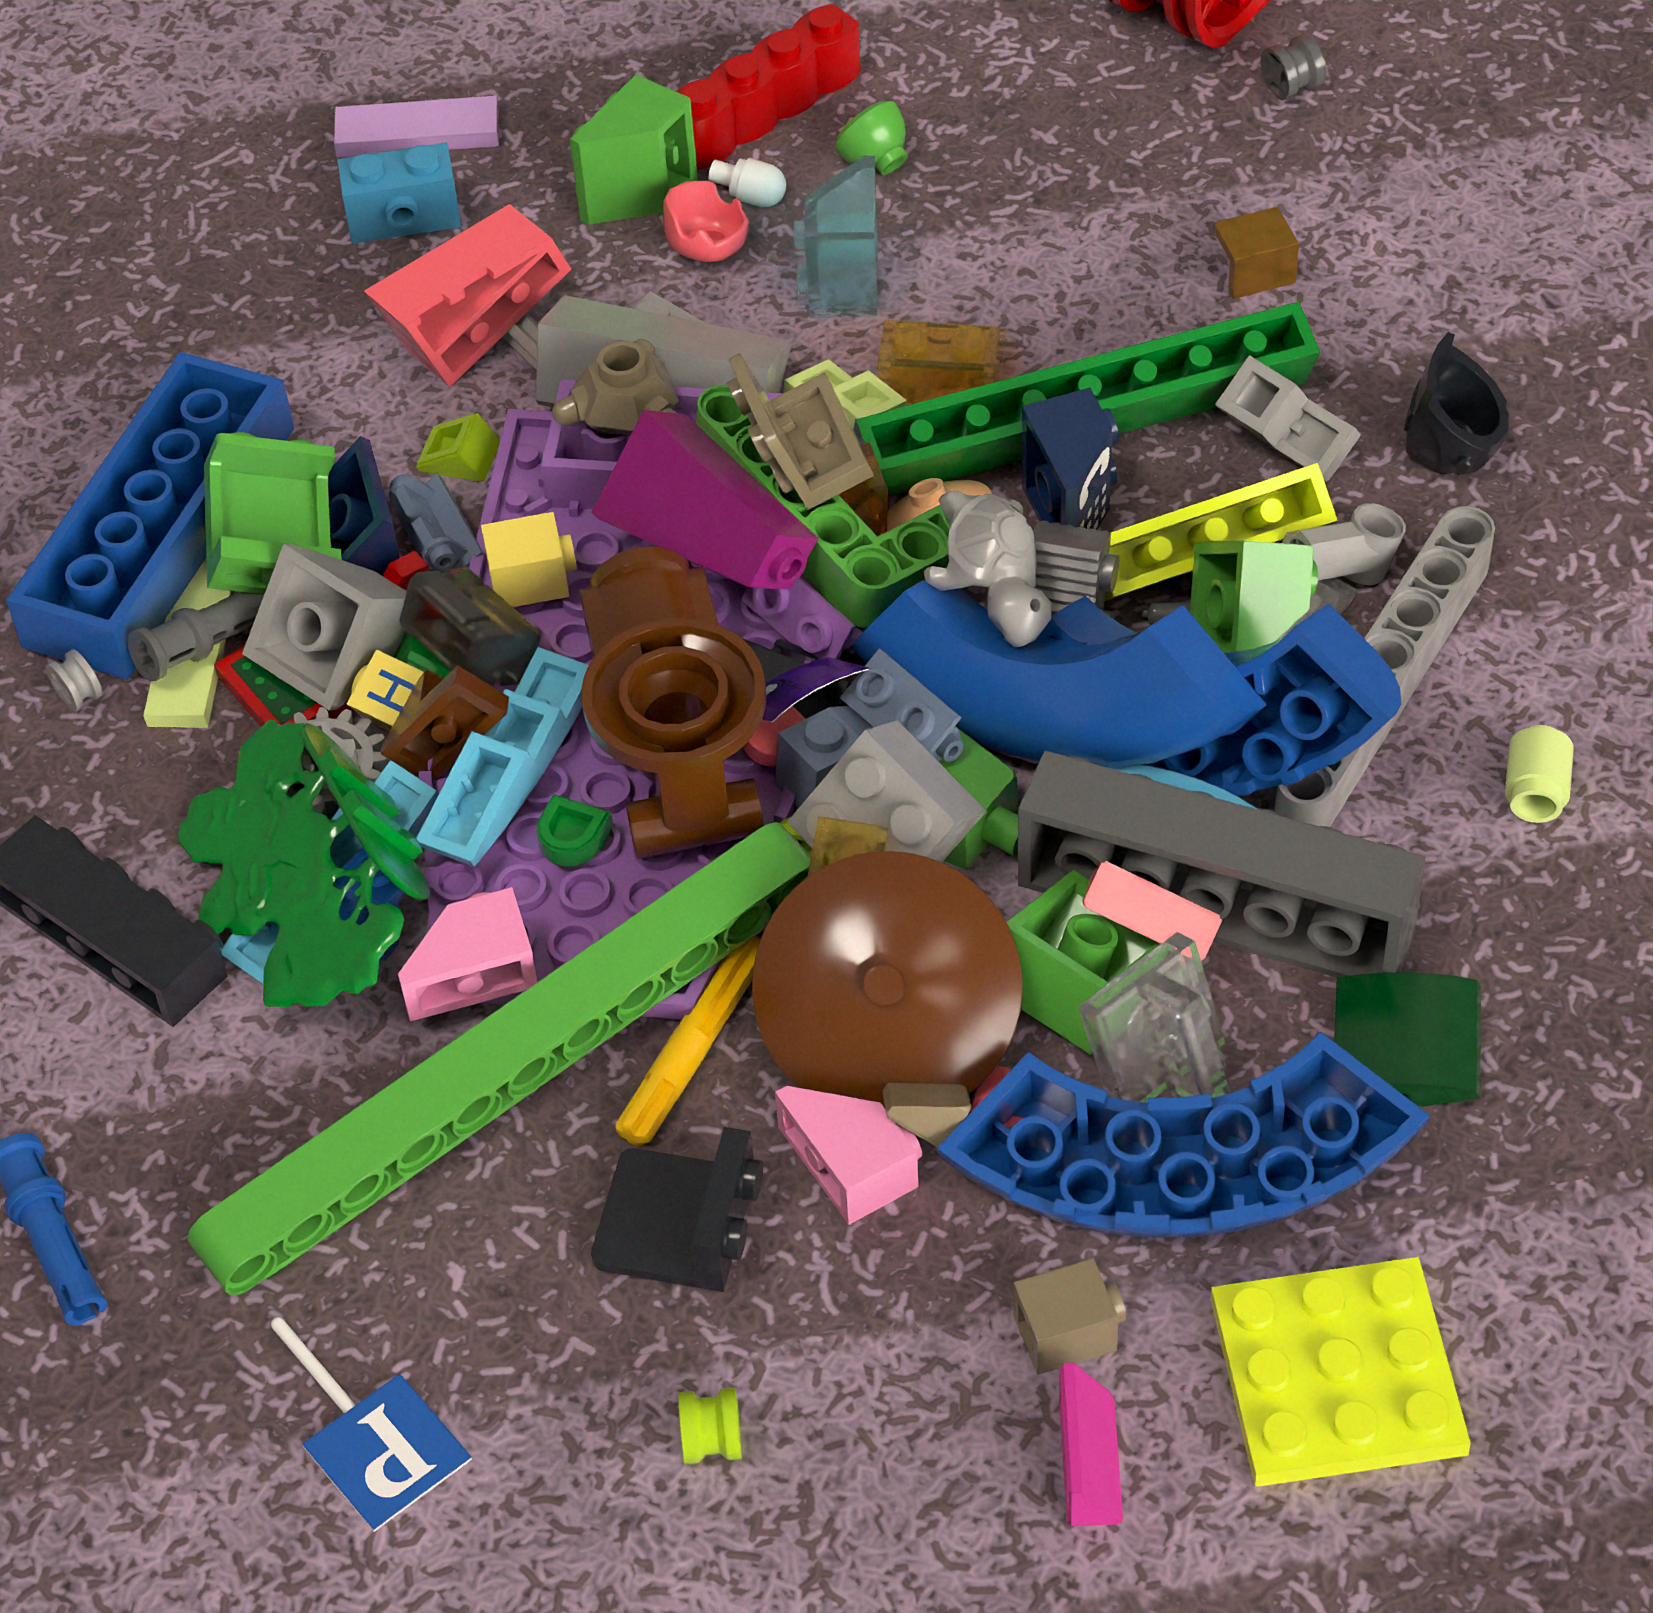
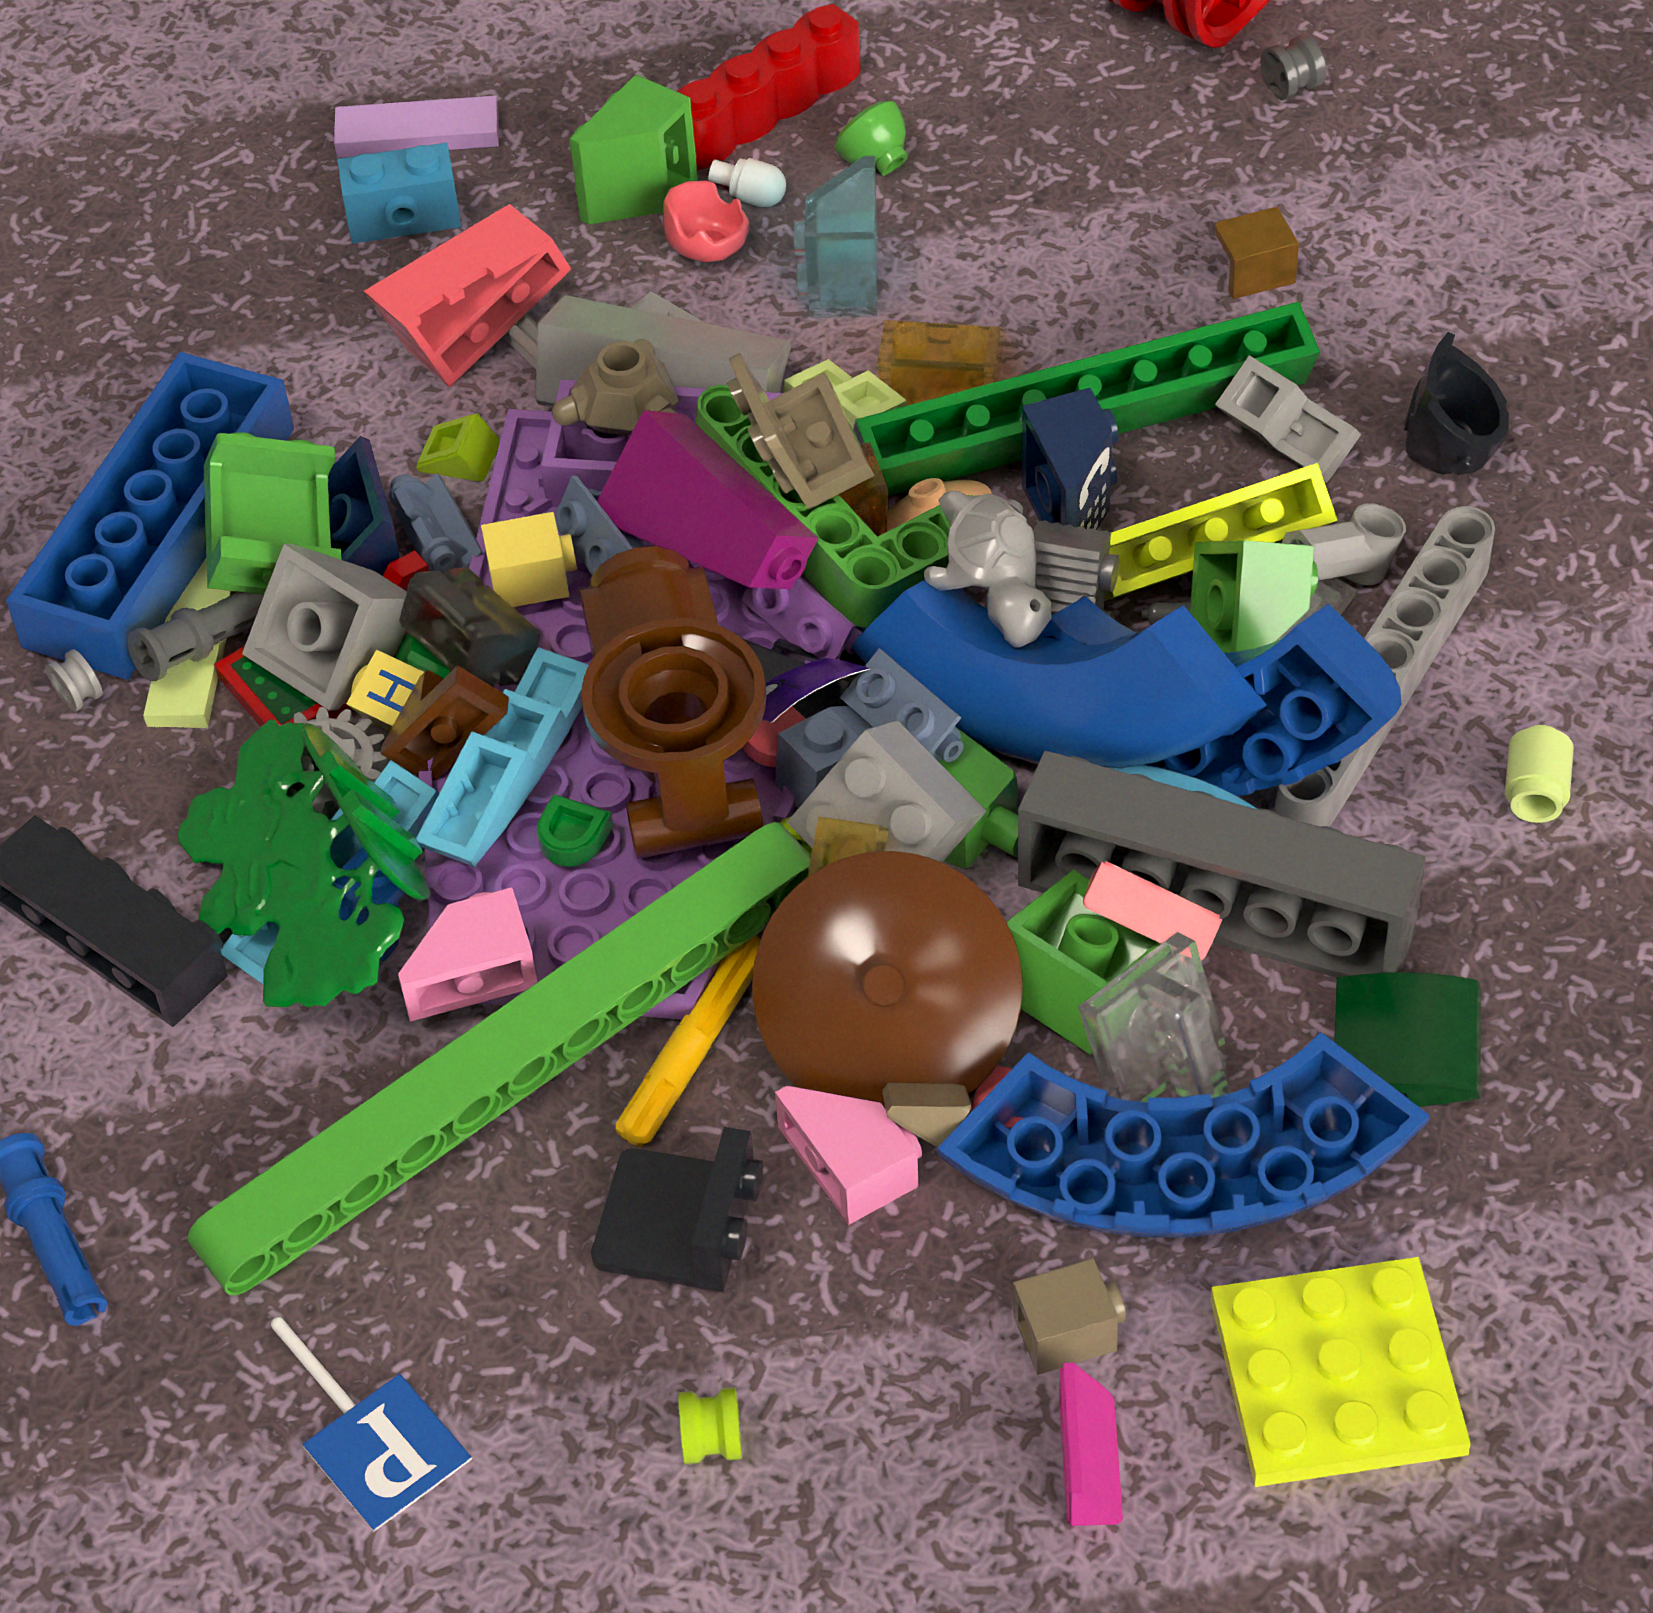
(591, 529): none -> sand blue hinge

